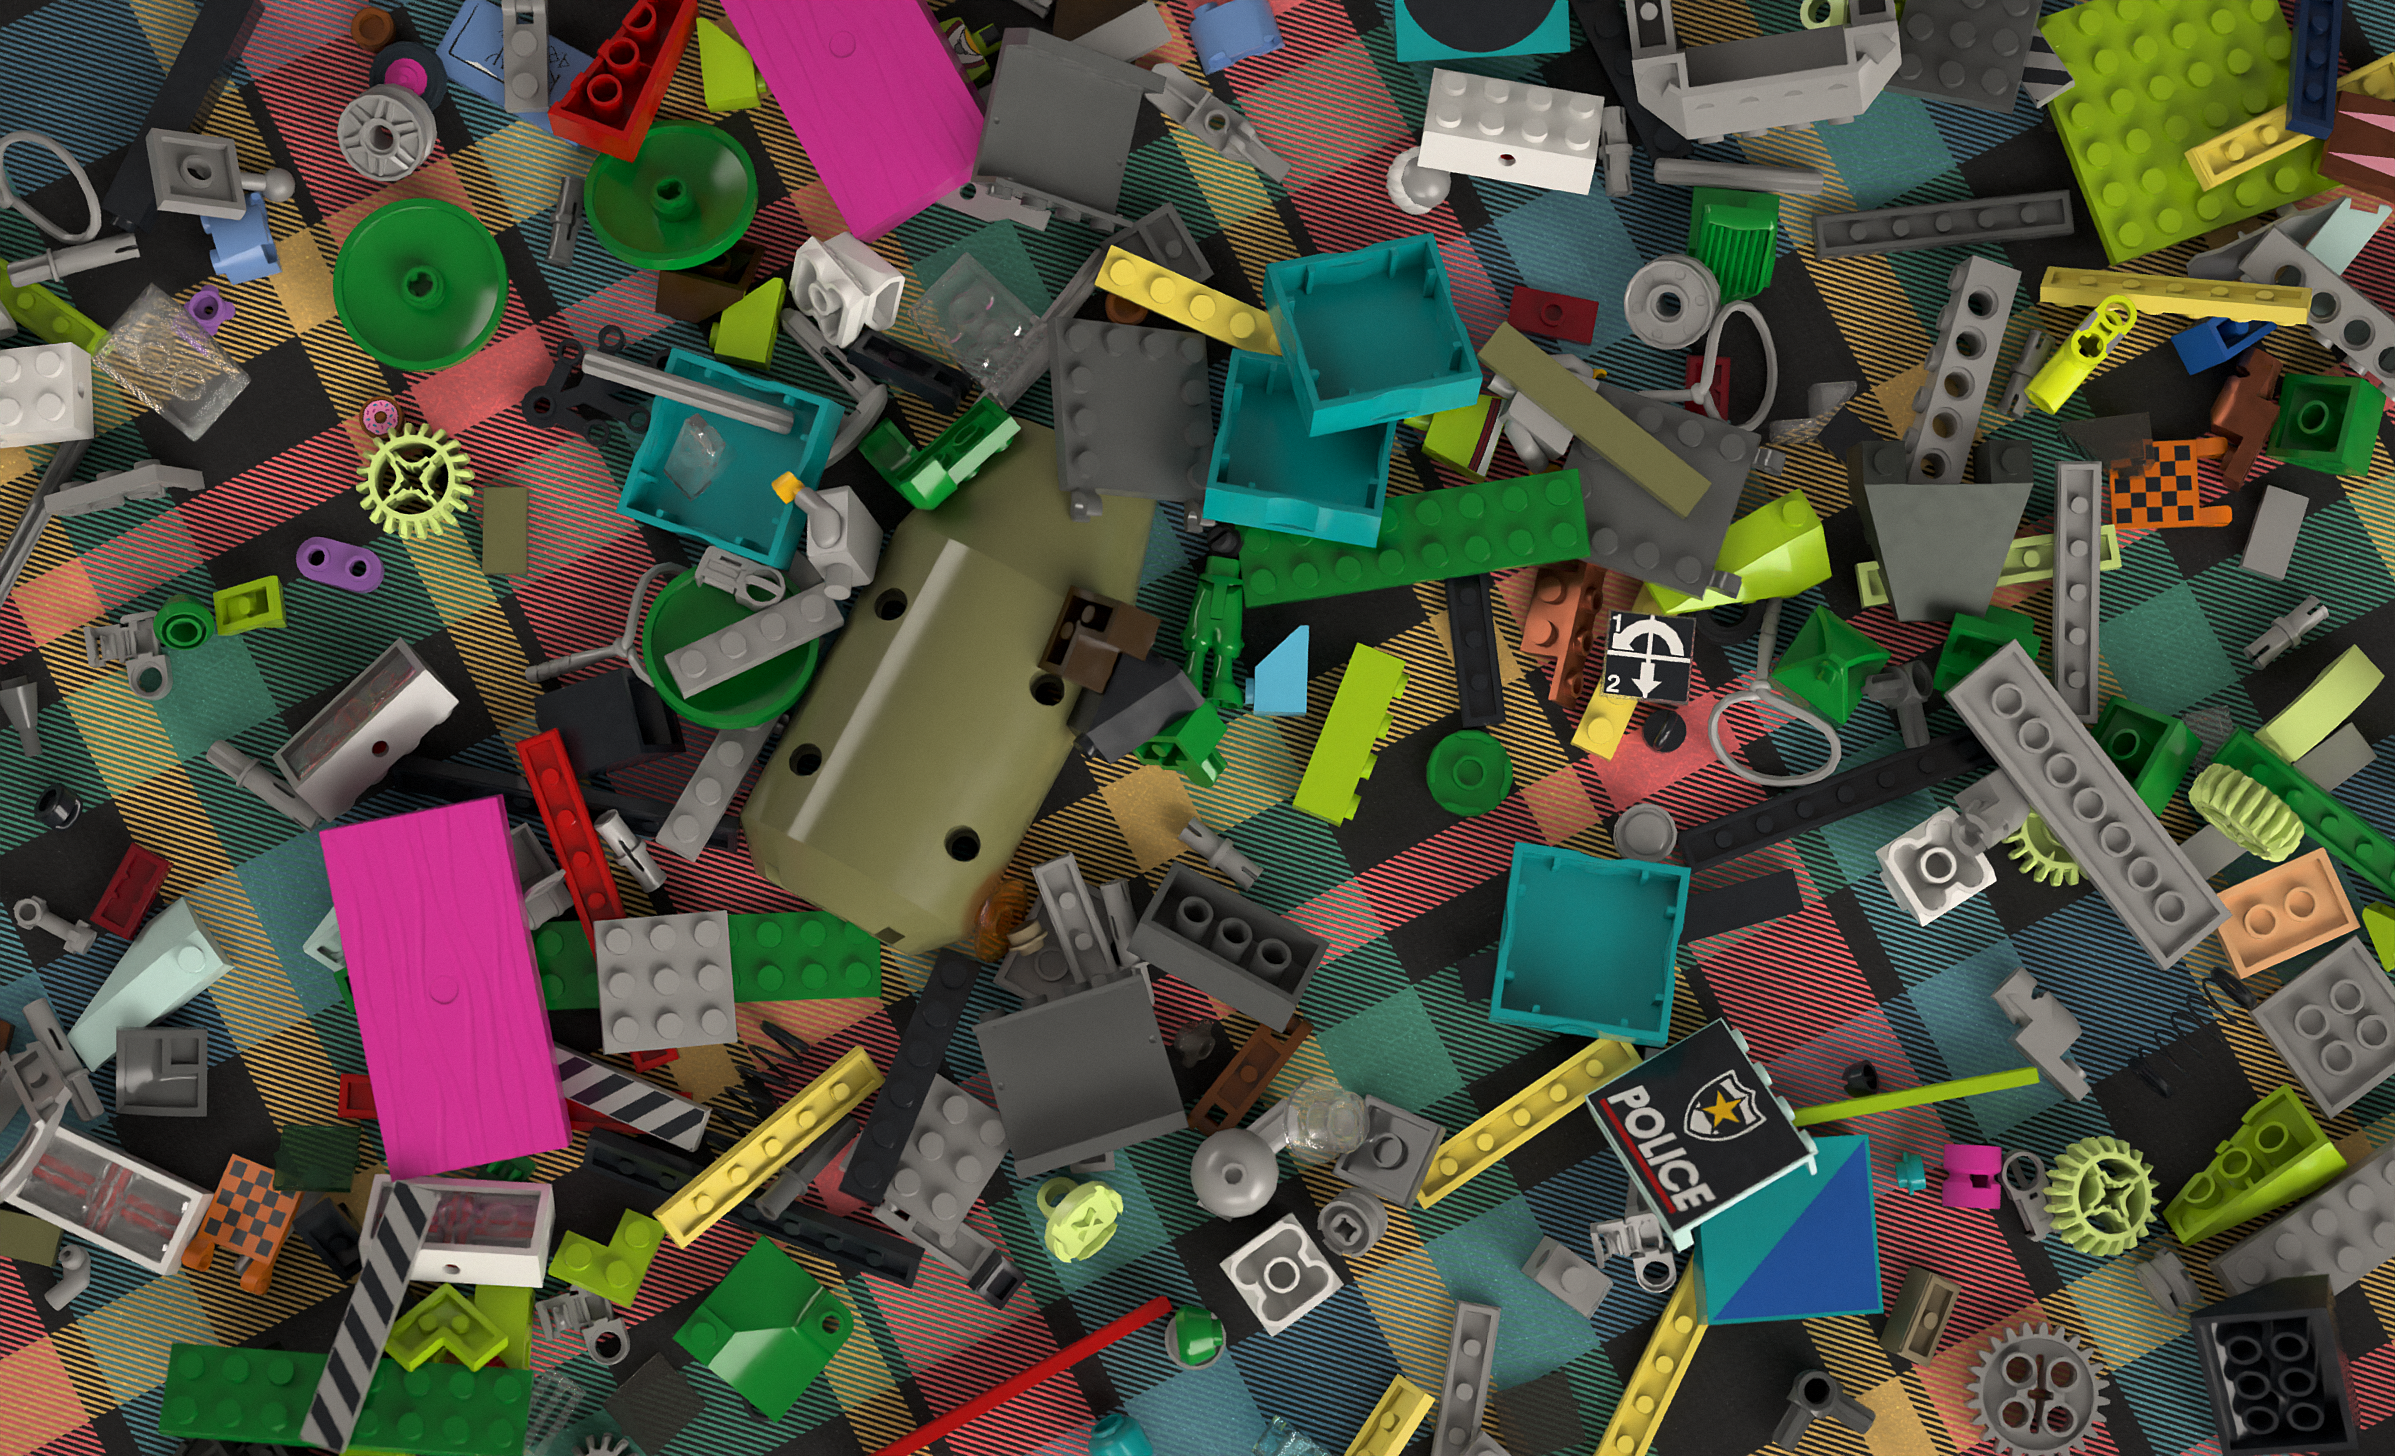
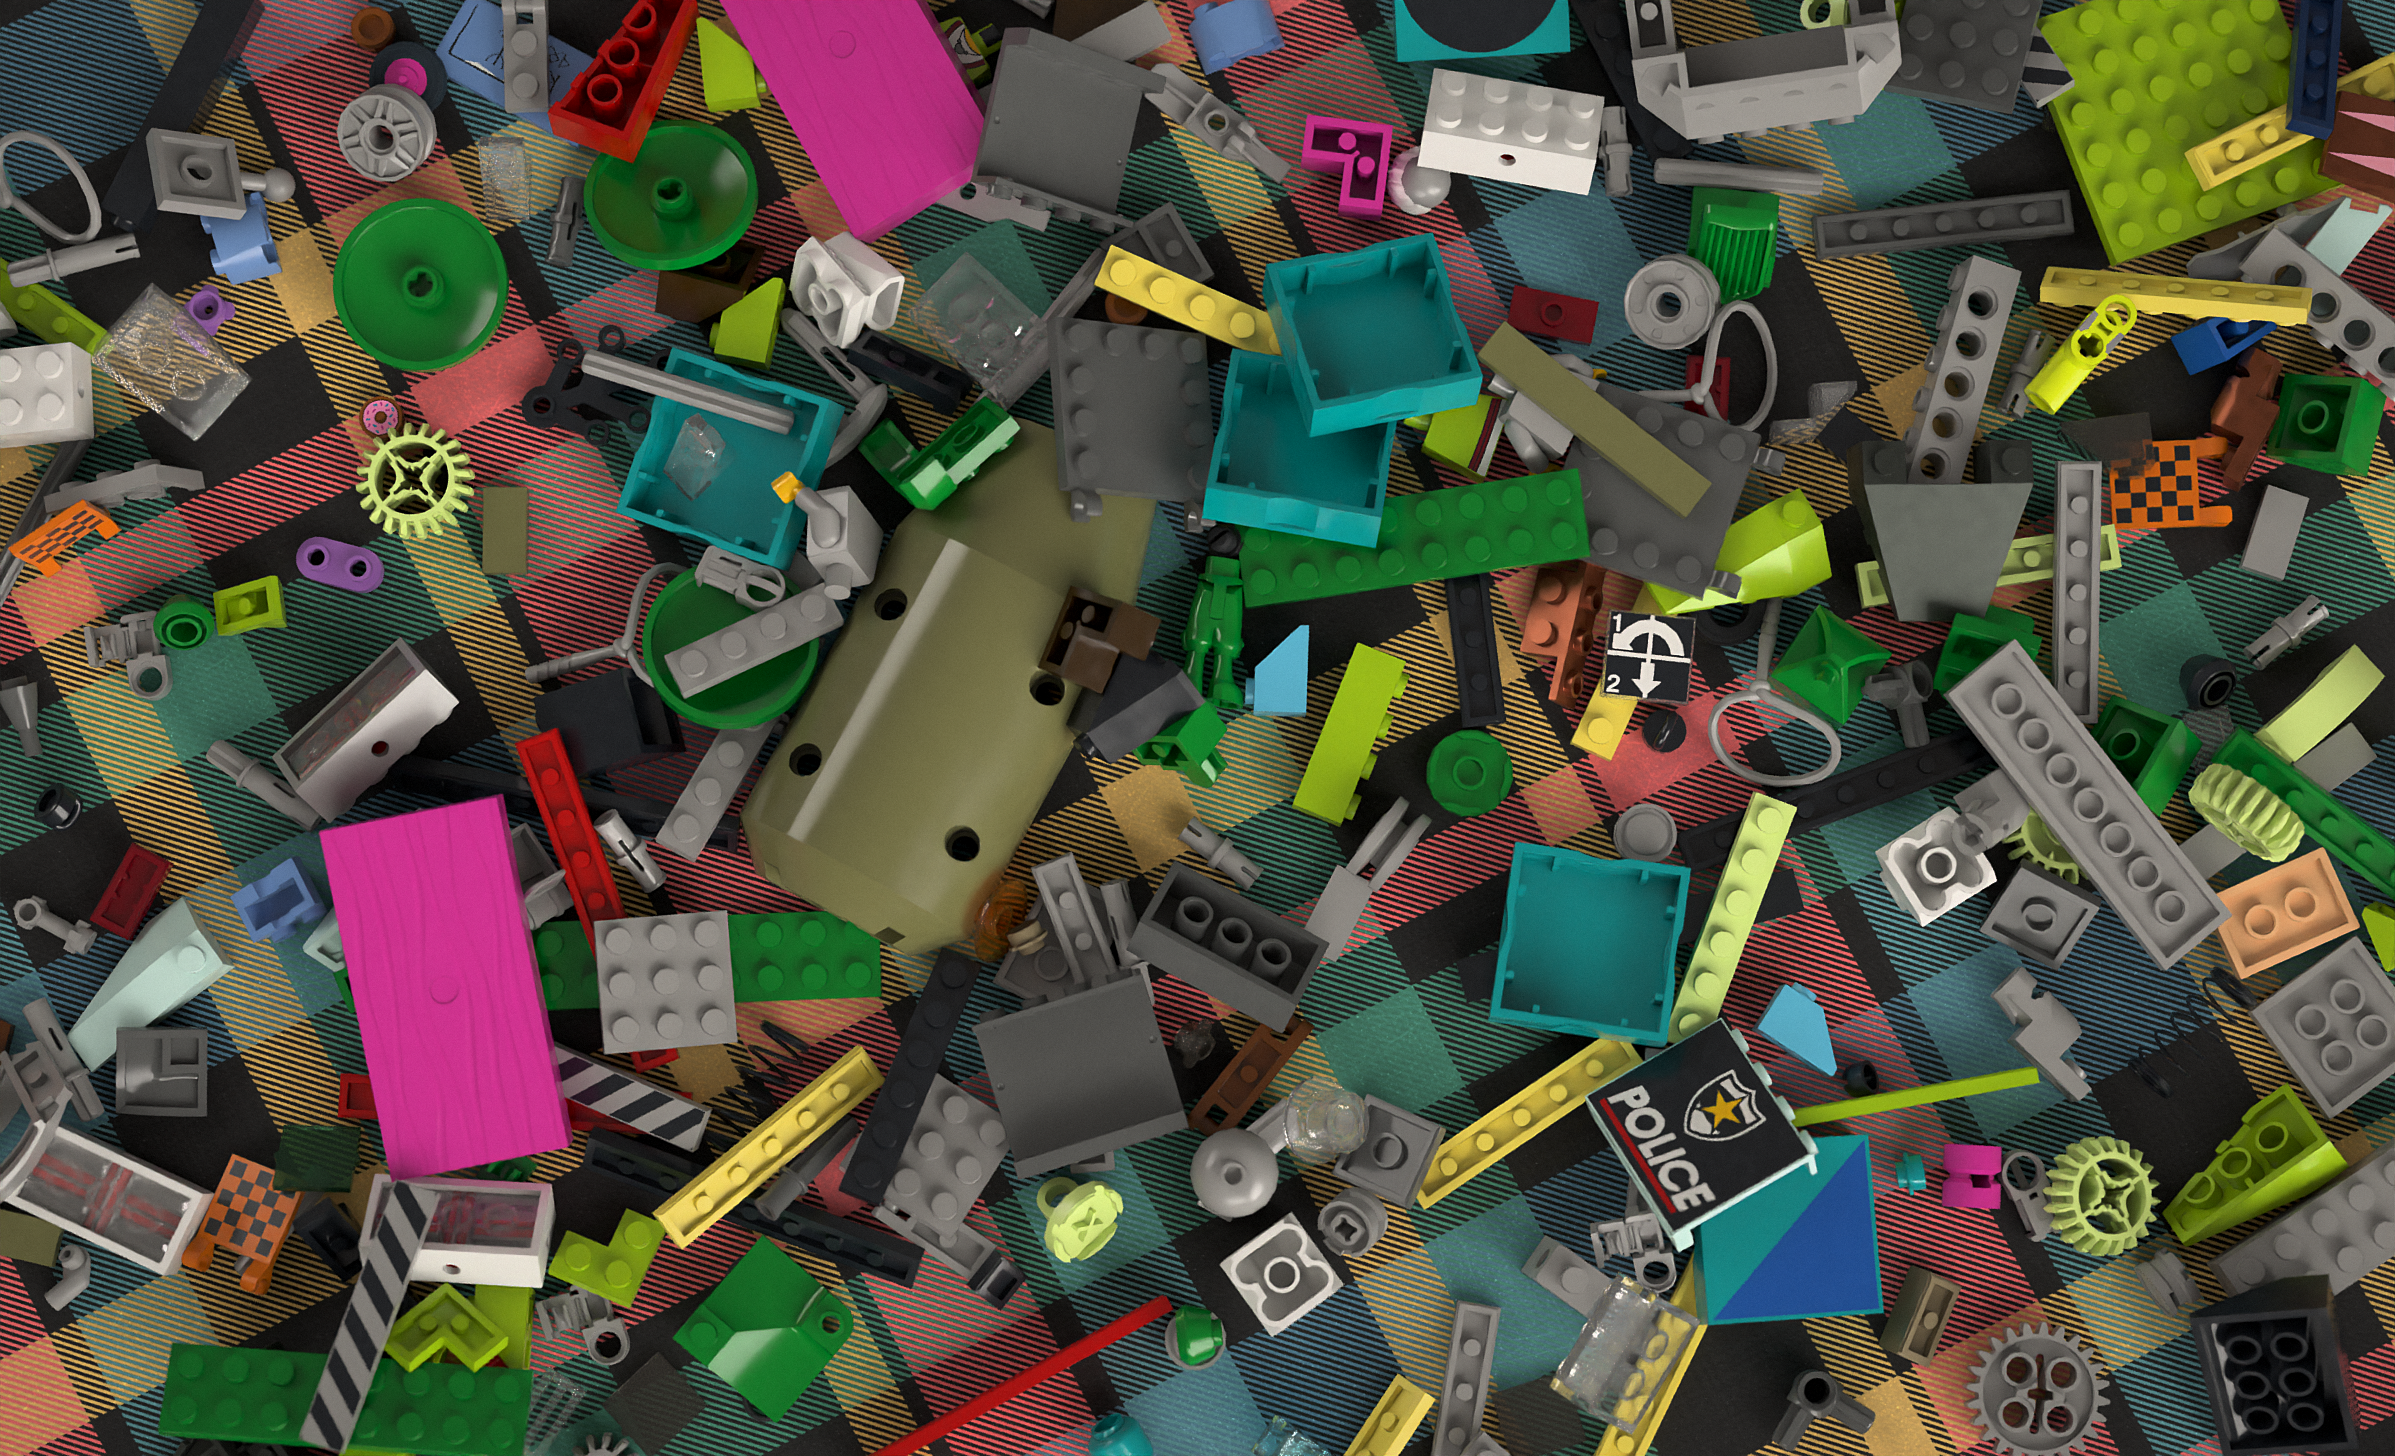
(62, 532): none -> orange flag
(279, 902): none -> medium blue cylinder
(505, 178): none -> clear slope
(1339, 910): none -> light grey tile
(1356, 151): none -> dark pink brick
(1388, 844): none -> light grey wheel
(1624, 1353): none -> clear brick
(1730, 915): none -> yellowish green plate
(1798, 1028): none -> medium azure slope
(2040, 914): none -> dark grey plate
(2207, 681): none -> black cone

